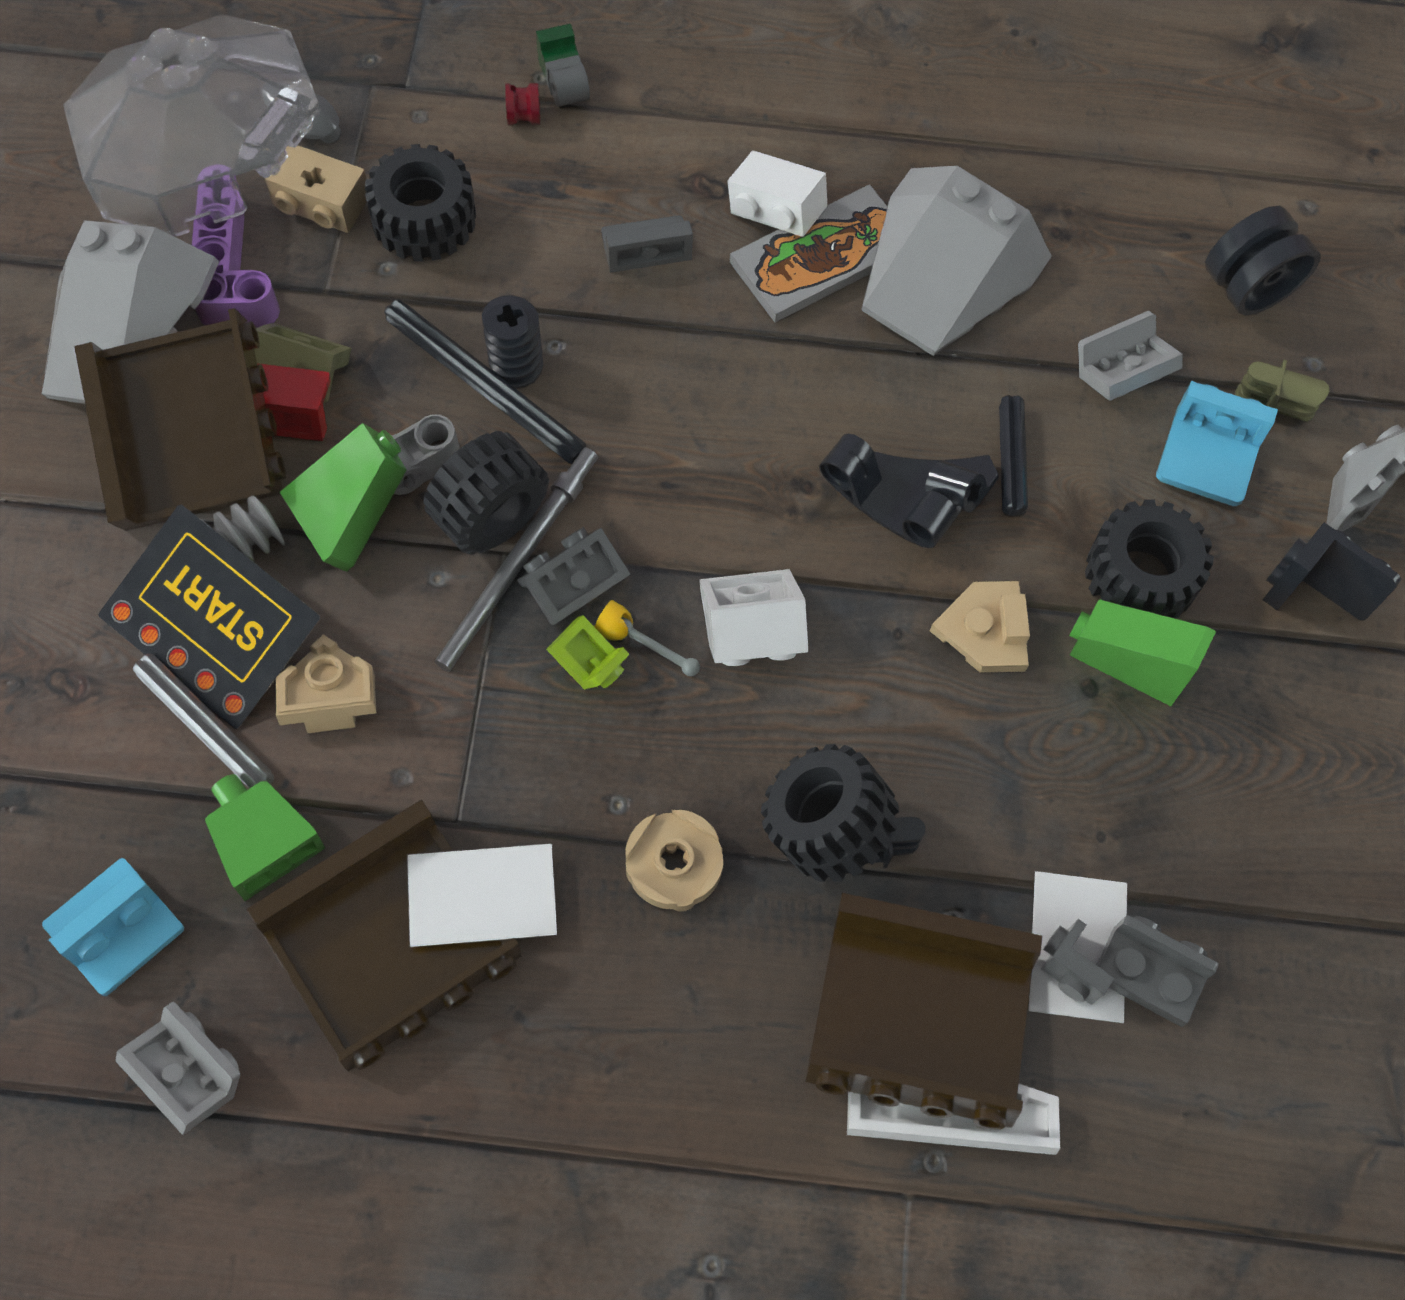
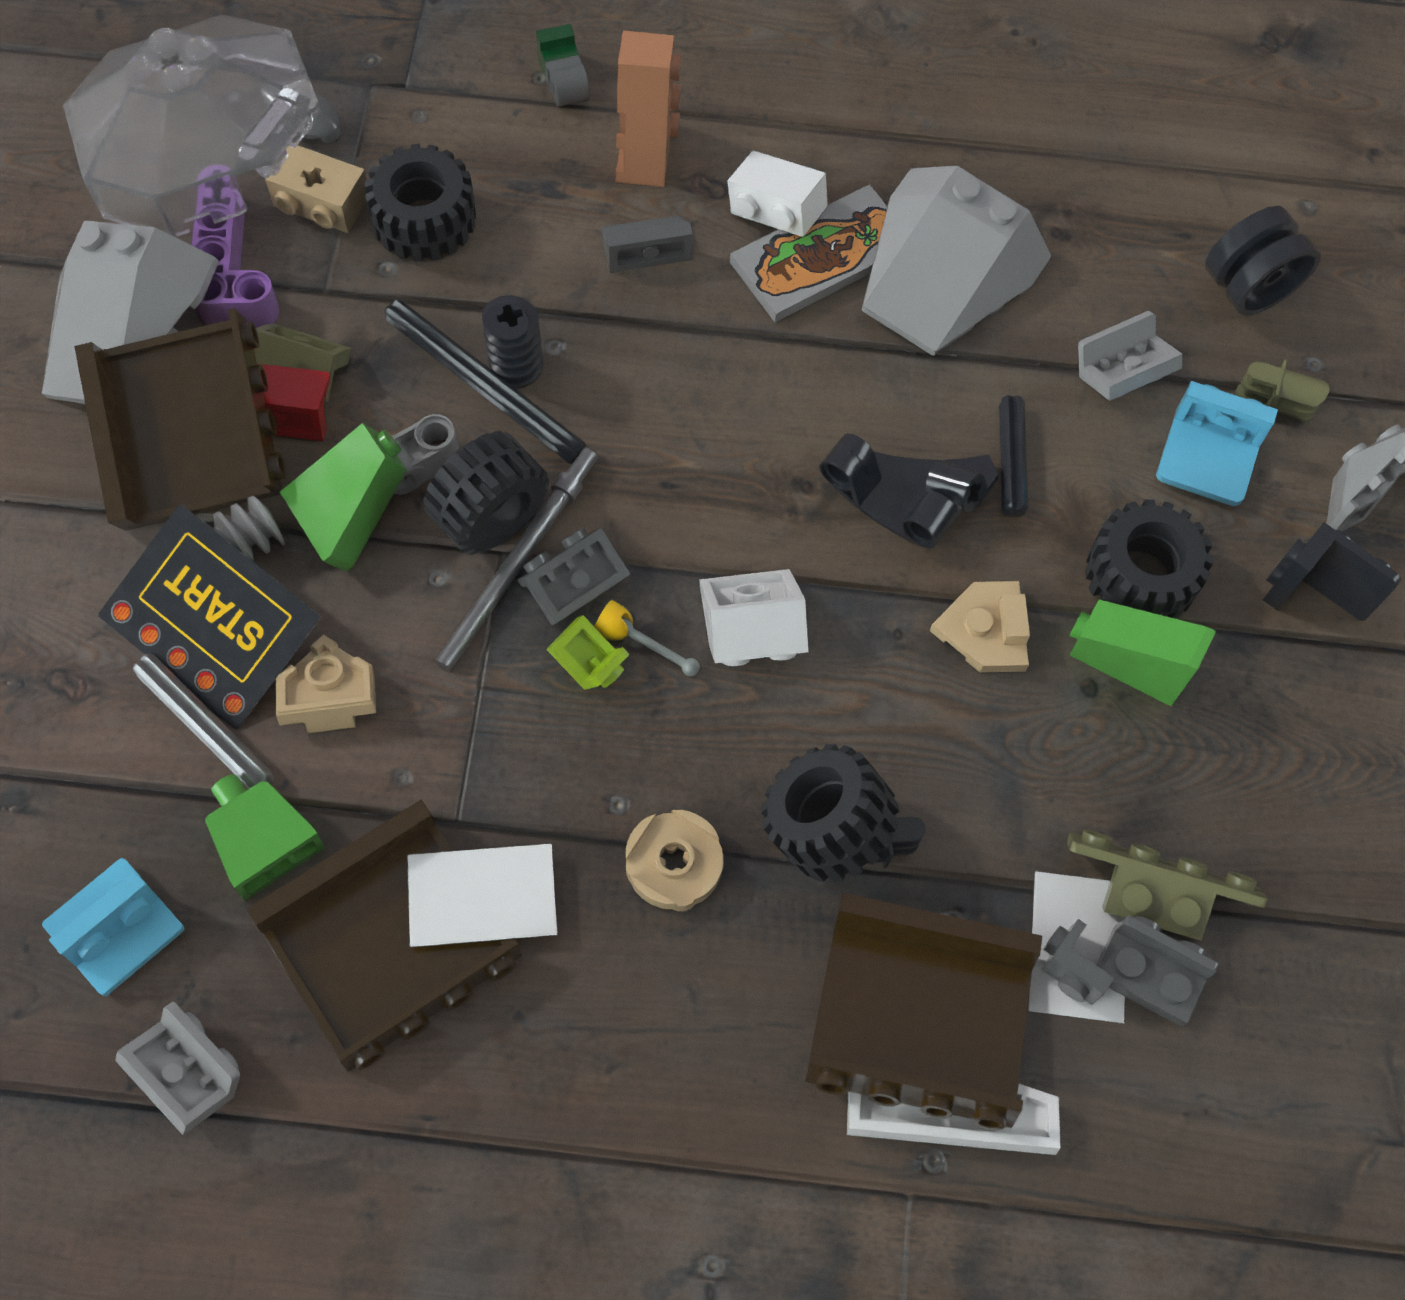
(523, 104): dark red wheel -> none
(646, 106): none -> nougat wedge
(1163, 891): none -> olive bracket

